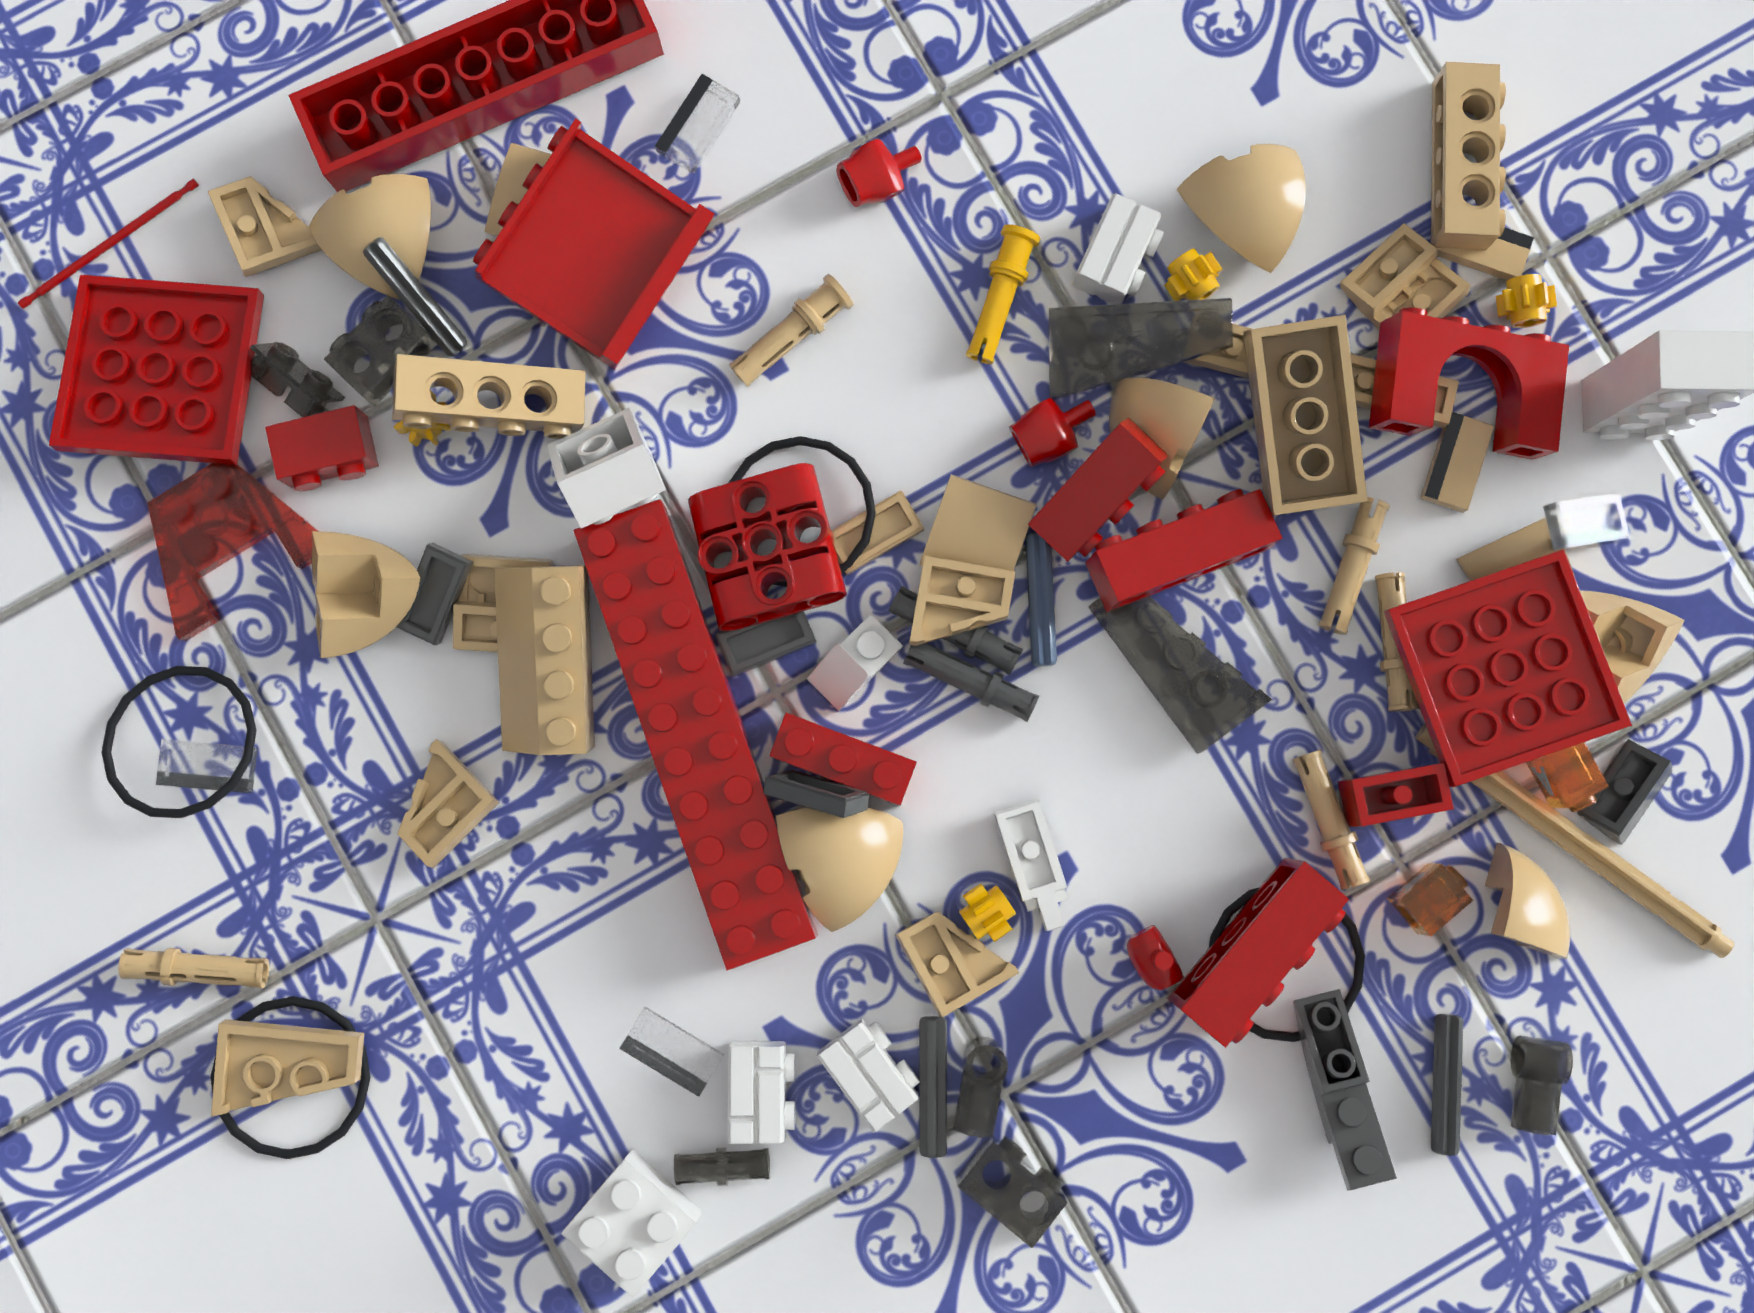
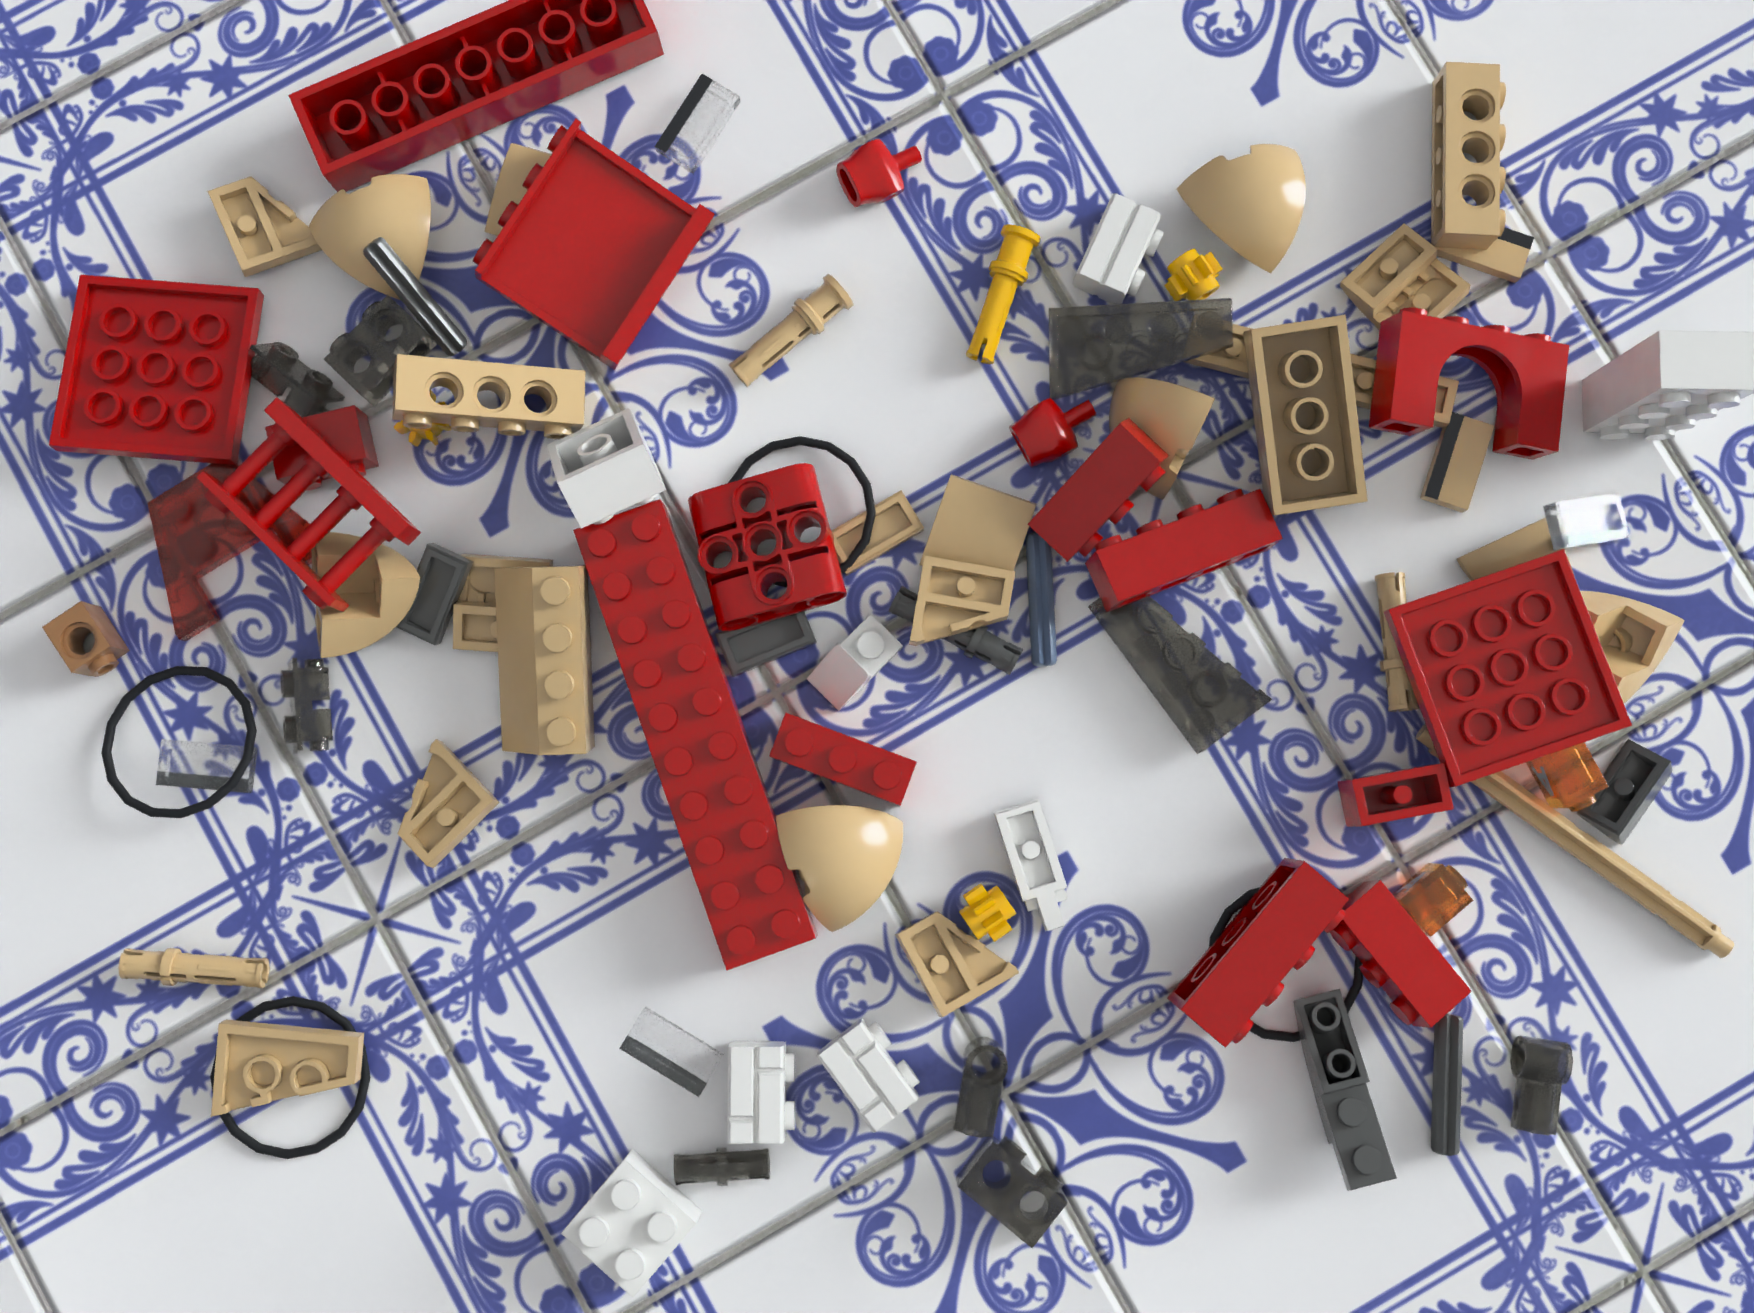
(68, 635): none -> medium nougat brick
(108, 243): red piece -> none
(306, 723): none -> clear smoke hinge
(352, 494): none -> red fence
(816, 793): dark grey tile -> none
(933, 1086): dark grey axle -> none
(973, 680): dark grey pin -> none
(1153, 959): red piece -> none
(1331, 820): tan pin -> none
(1353, 566): tan pin -> none
(1398, 956): none -> red brick
(1526, 301): yellow gear -> none
(1529, 904): tan brick -> none

